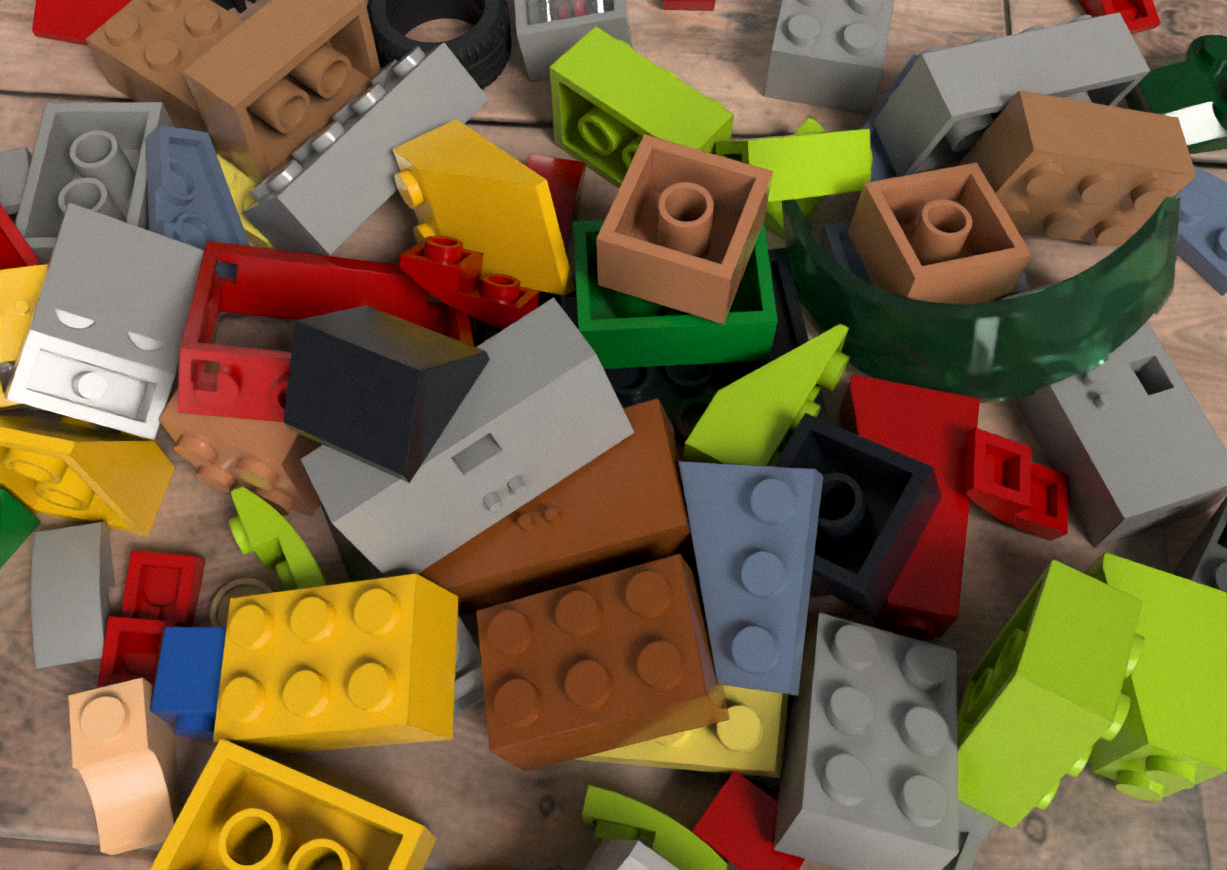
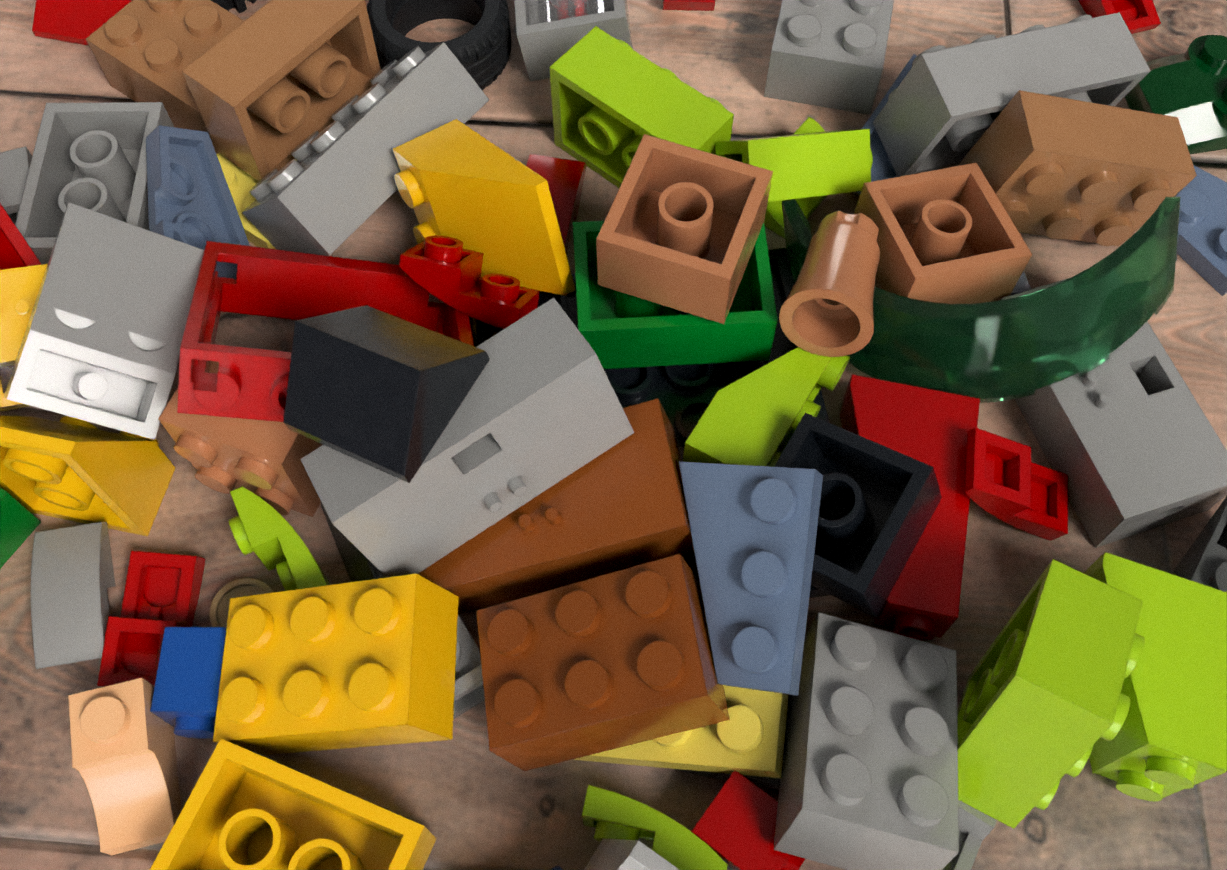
(834, 293): none -> nougat plant

